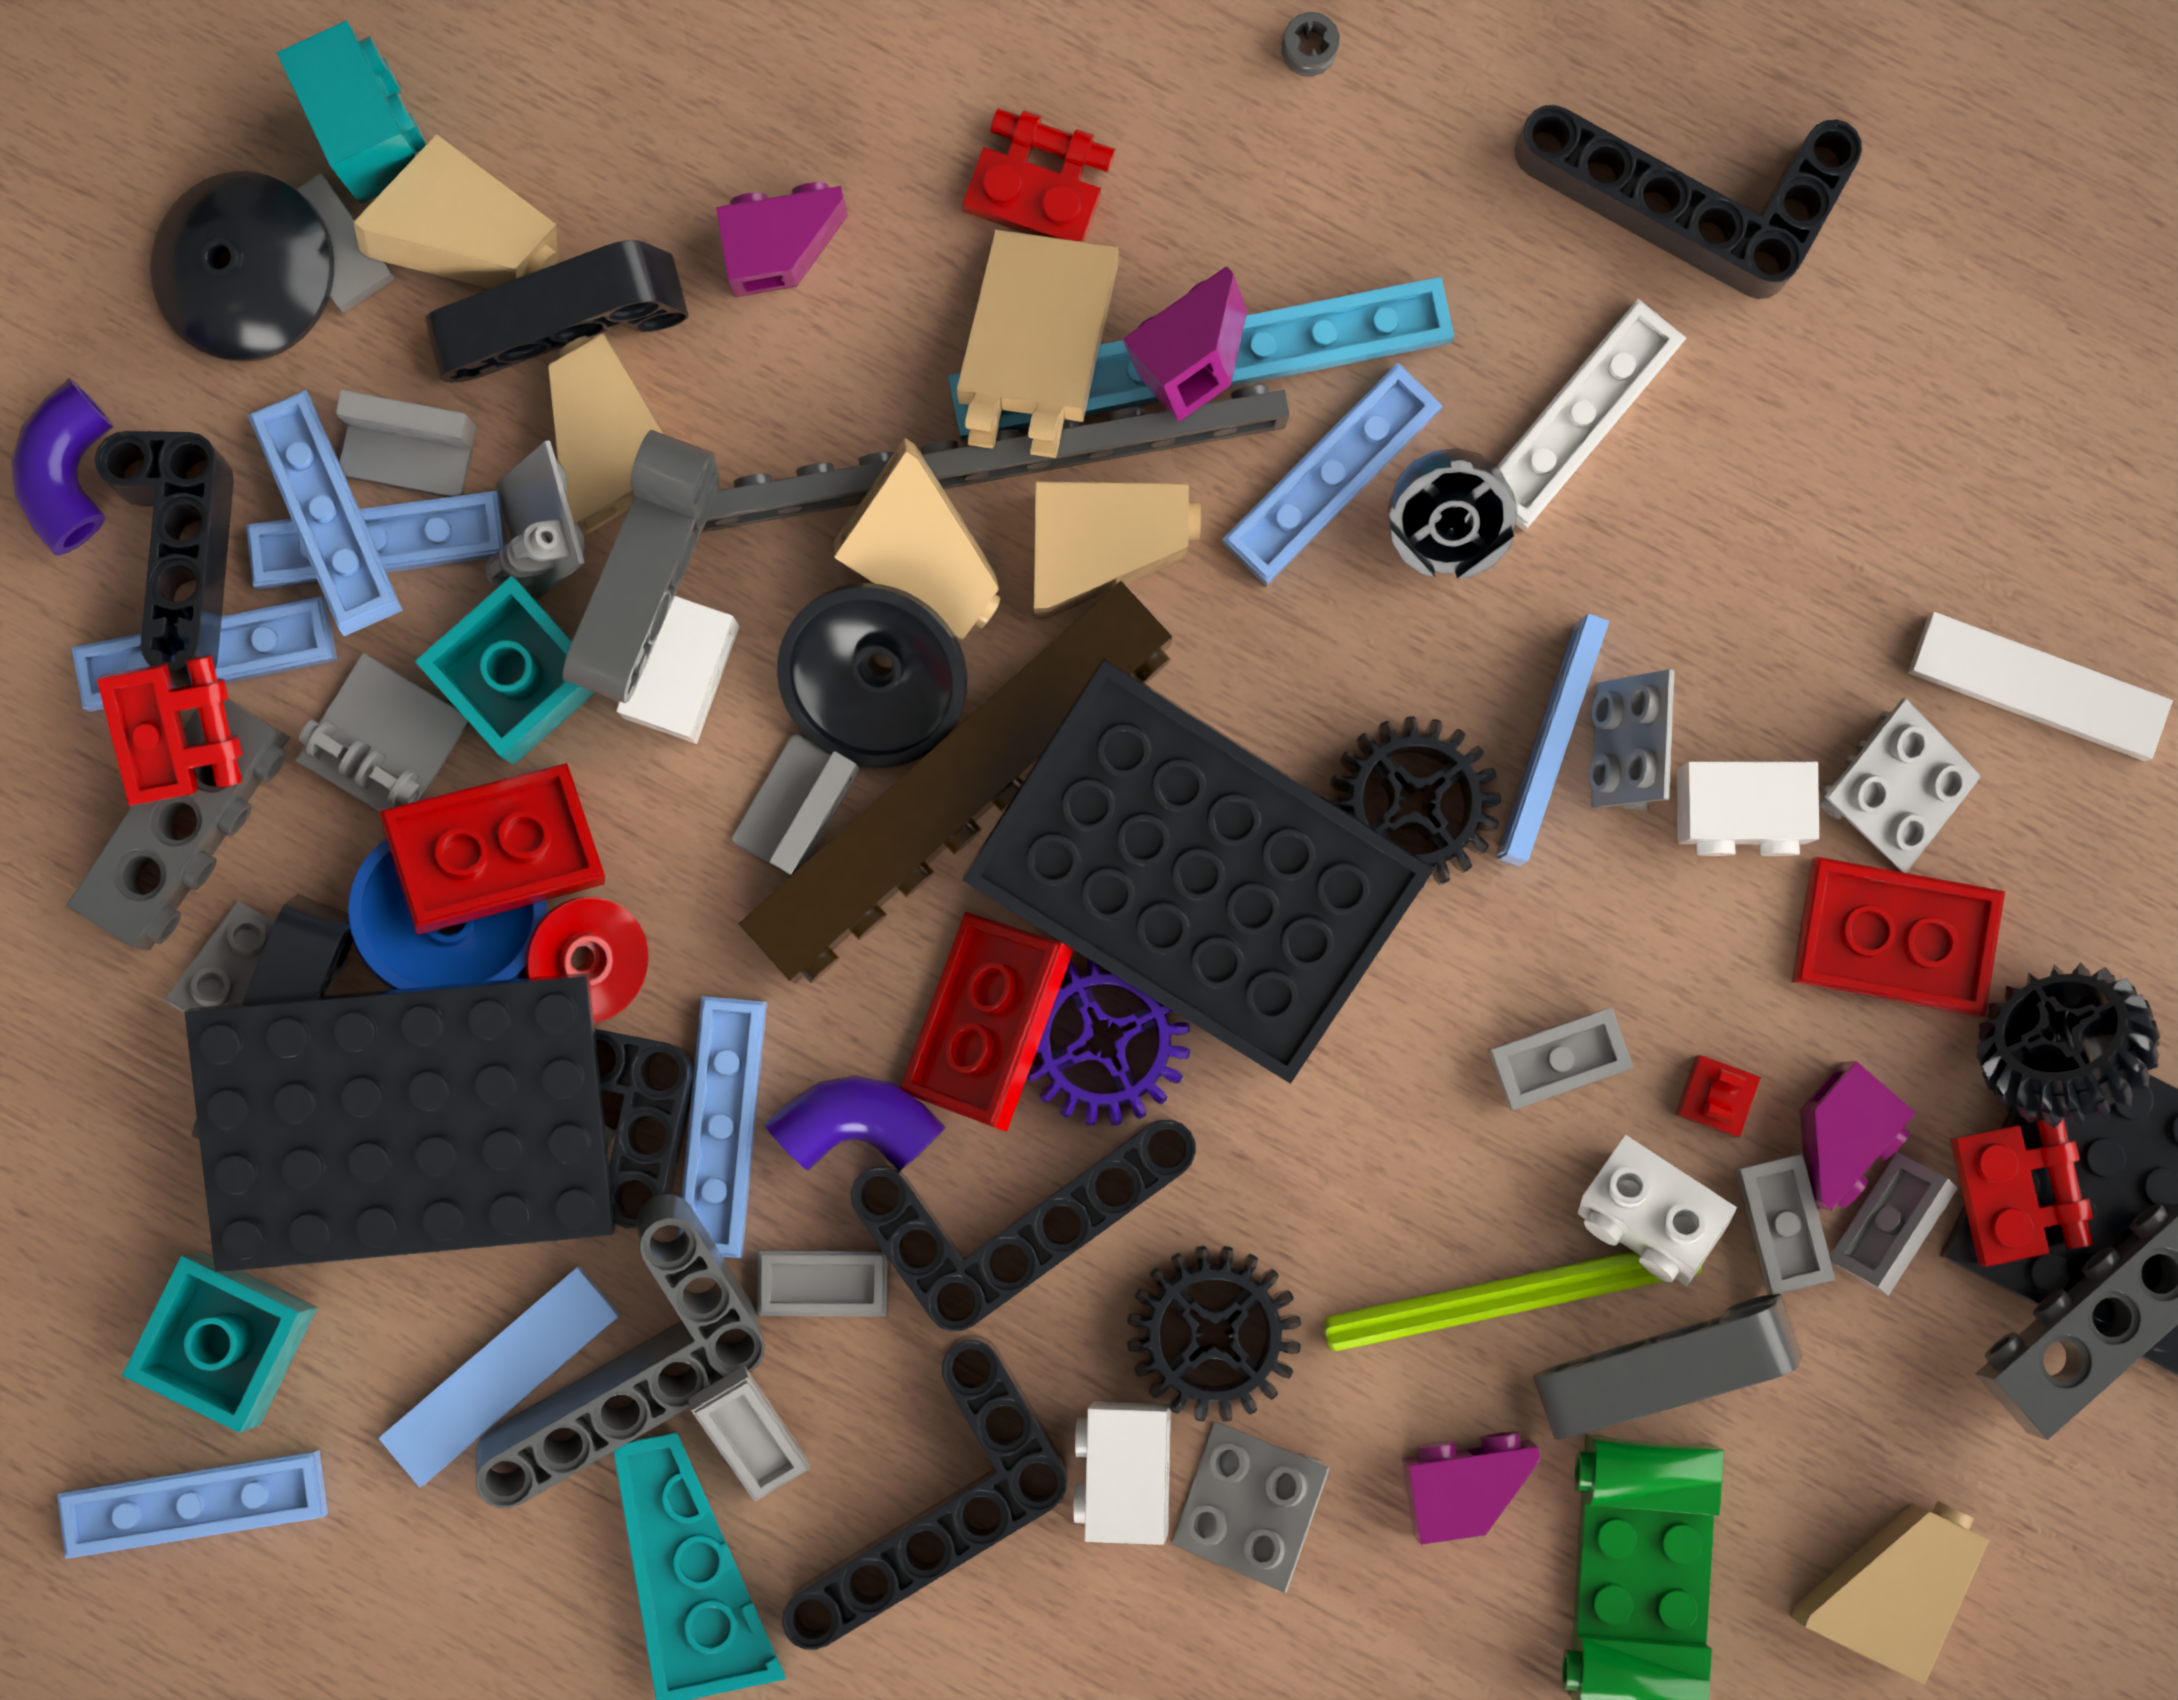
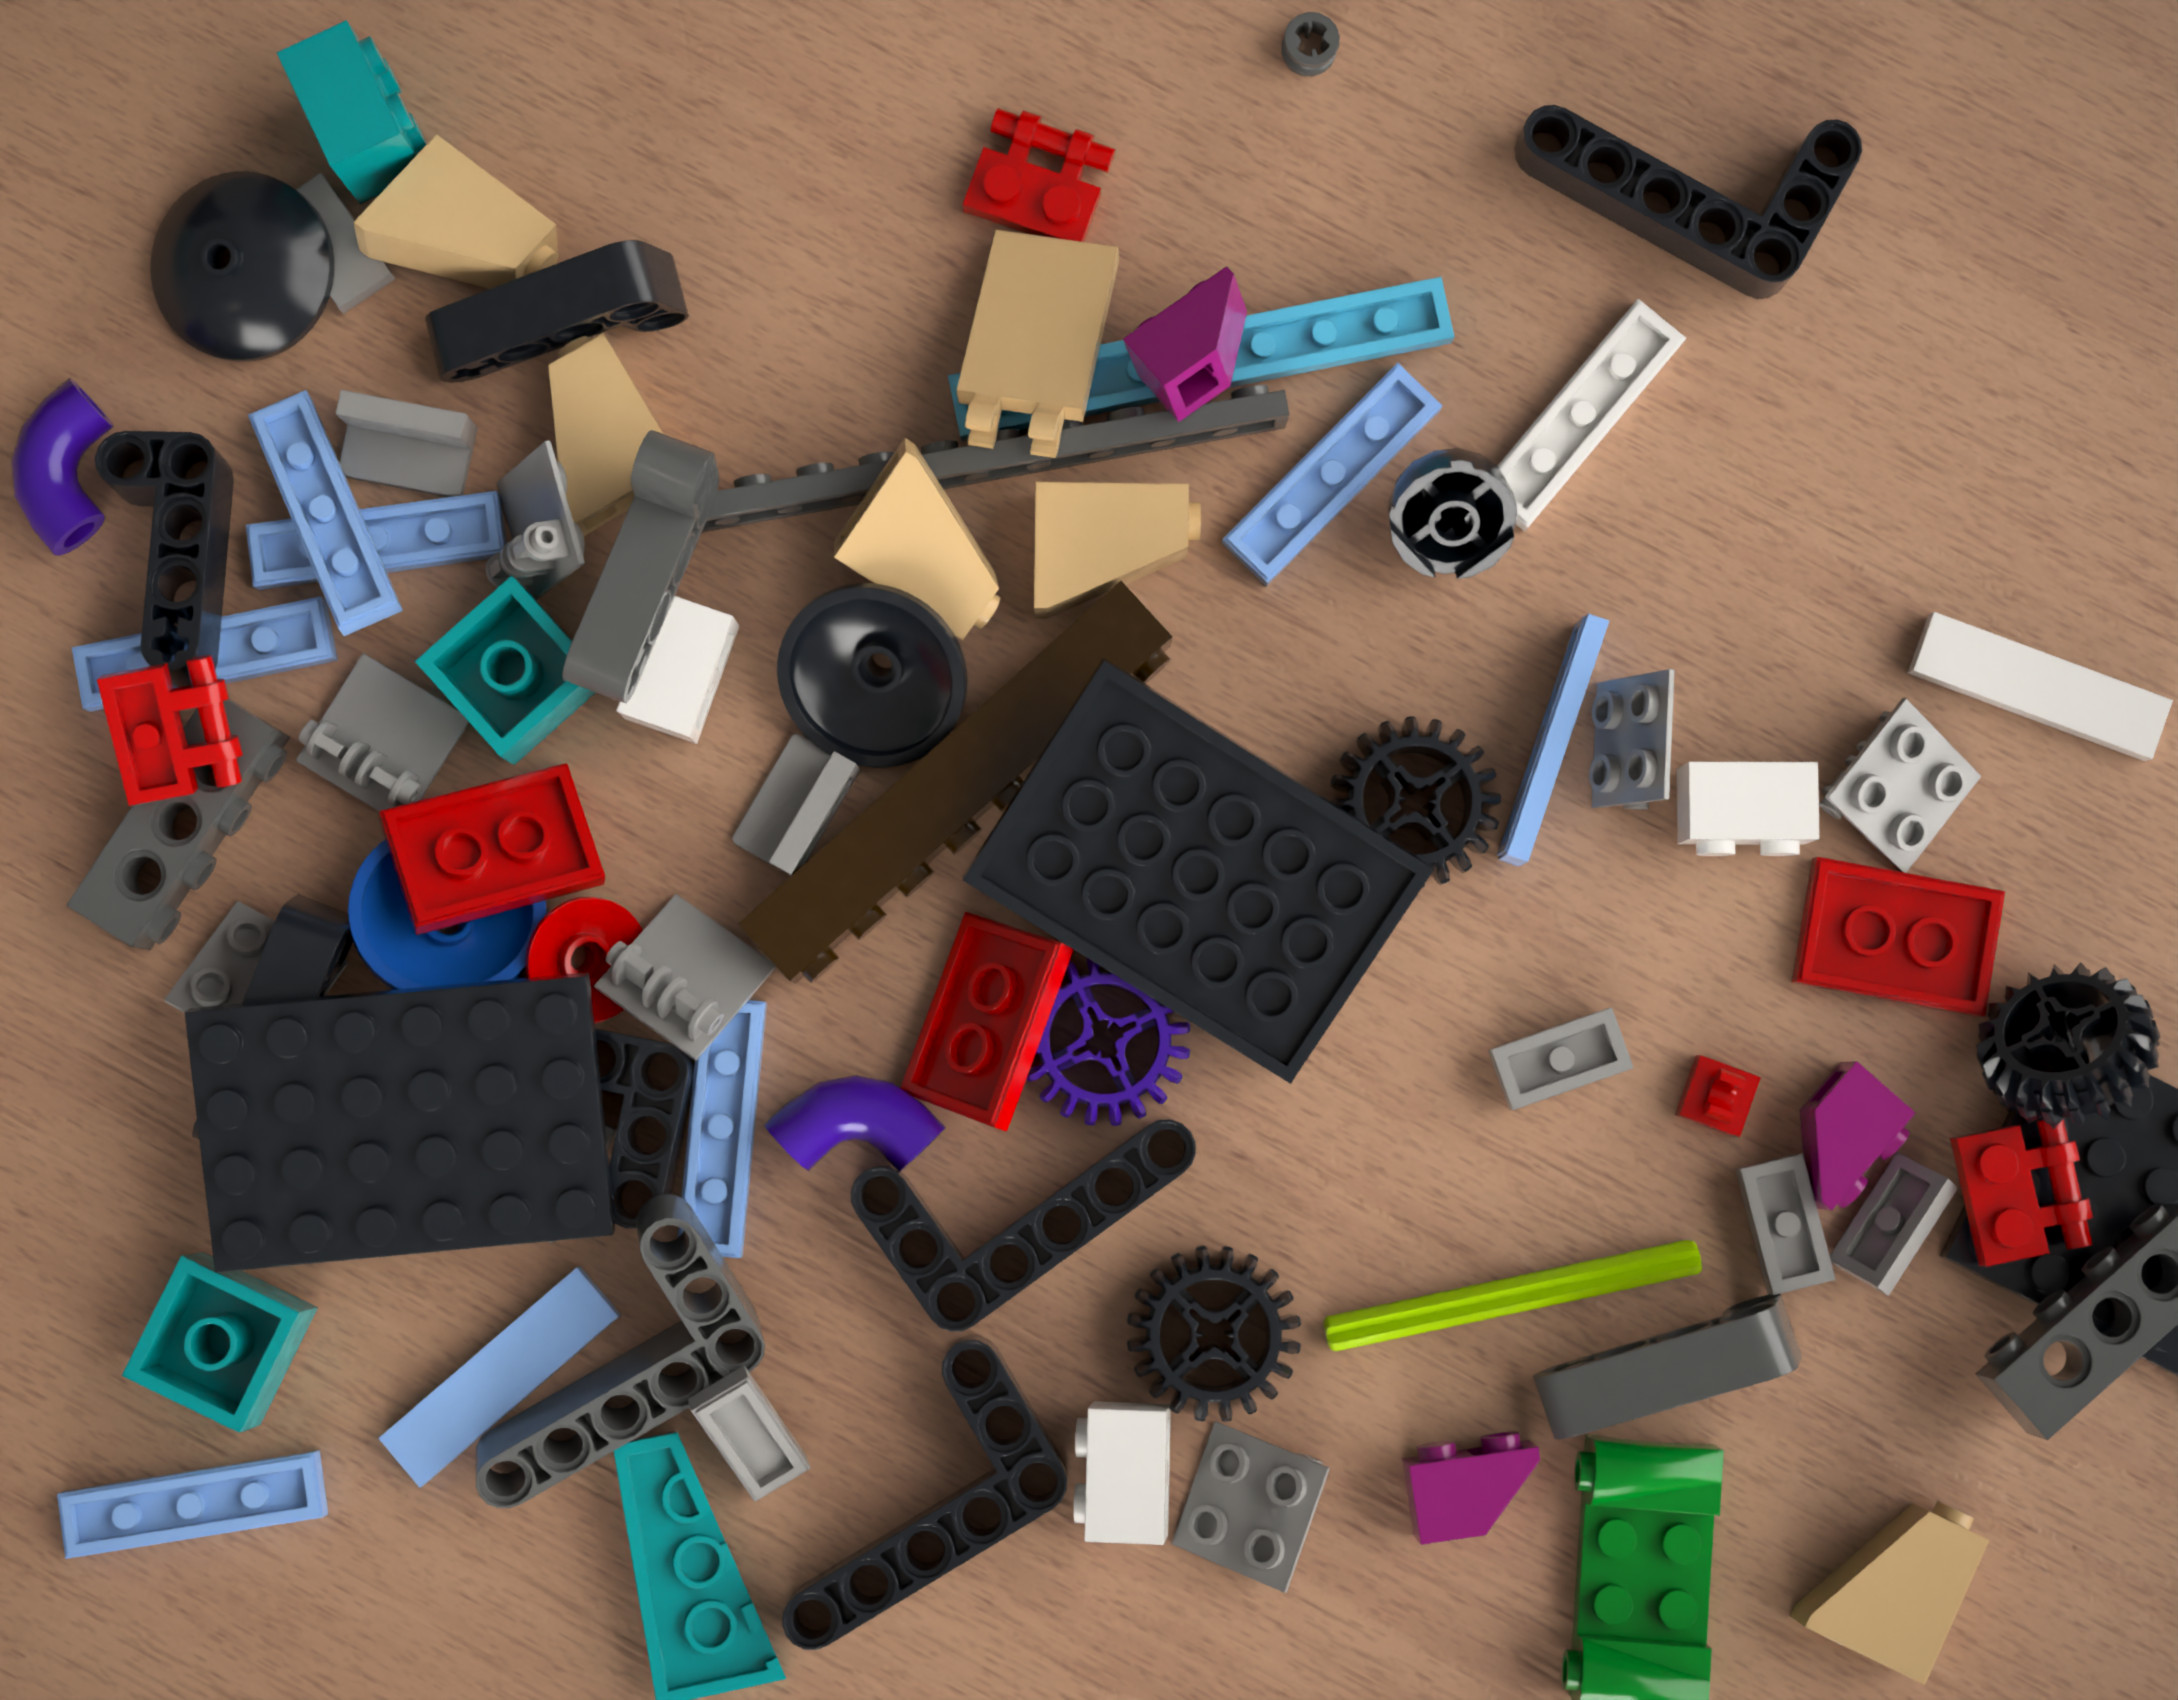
(684, 976): none -> light grey hinge
(778, 239): magenta slope -> none
(822, 1283): light grey tile -> none
(1655, 1212): white brick -> none

